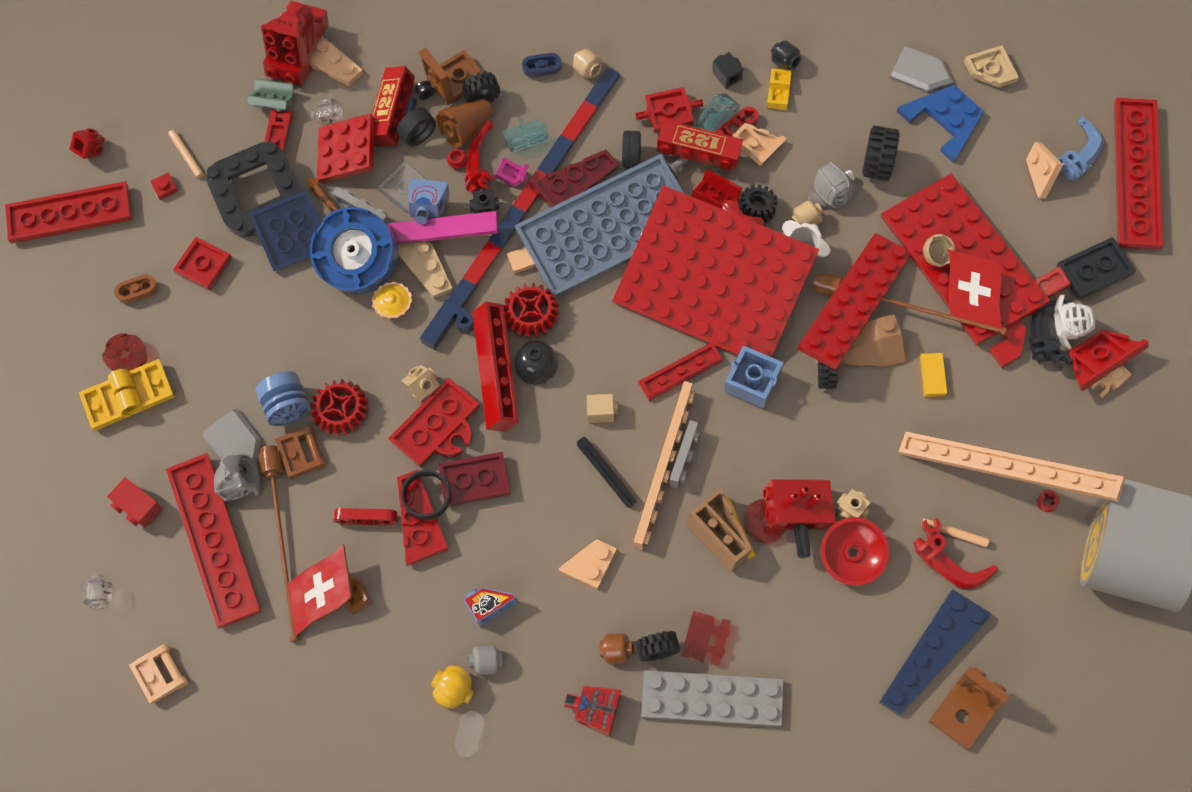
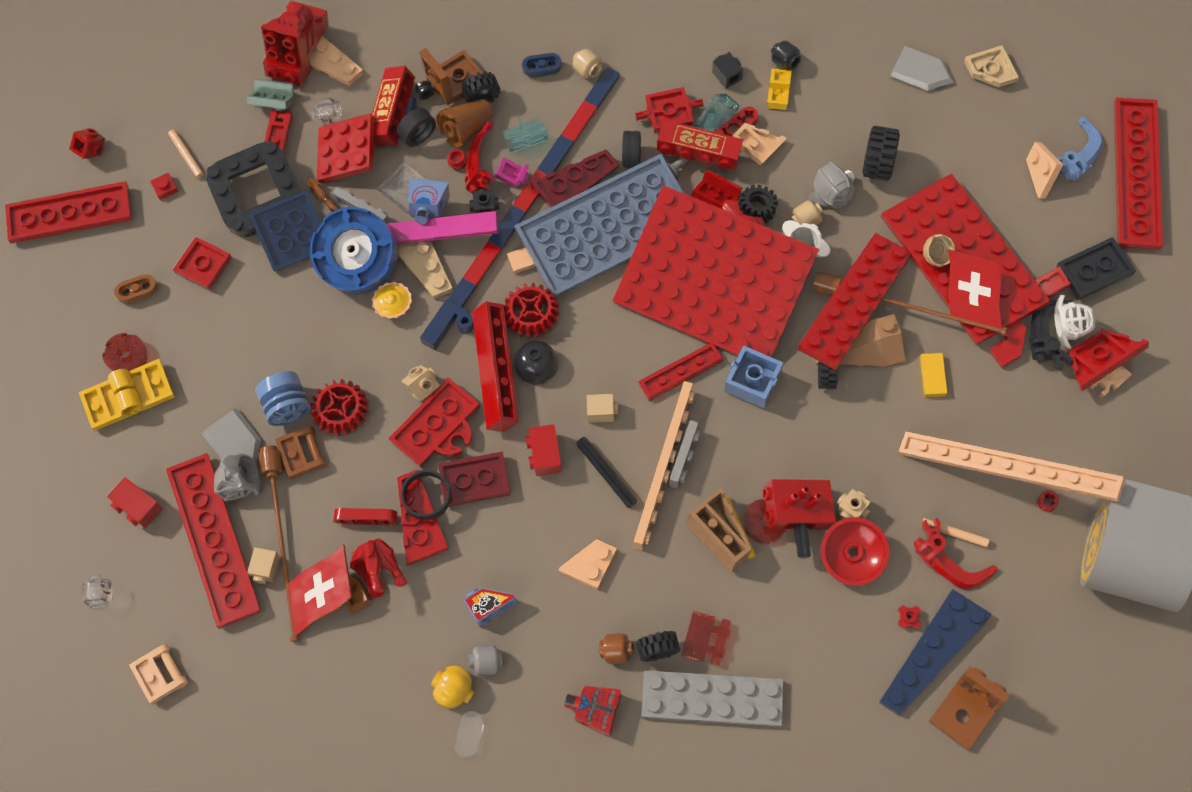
(263, 565): none -> tan brick
(368, 562): none -> red piece
(544, 450): none -> red brick
(909, 623): none -> red plate
(952, 111): blue wing -> none

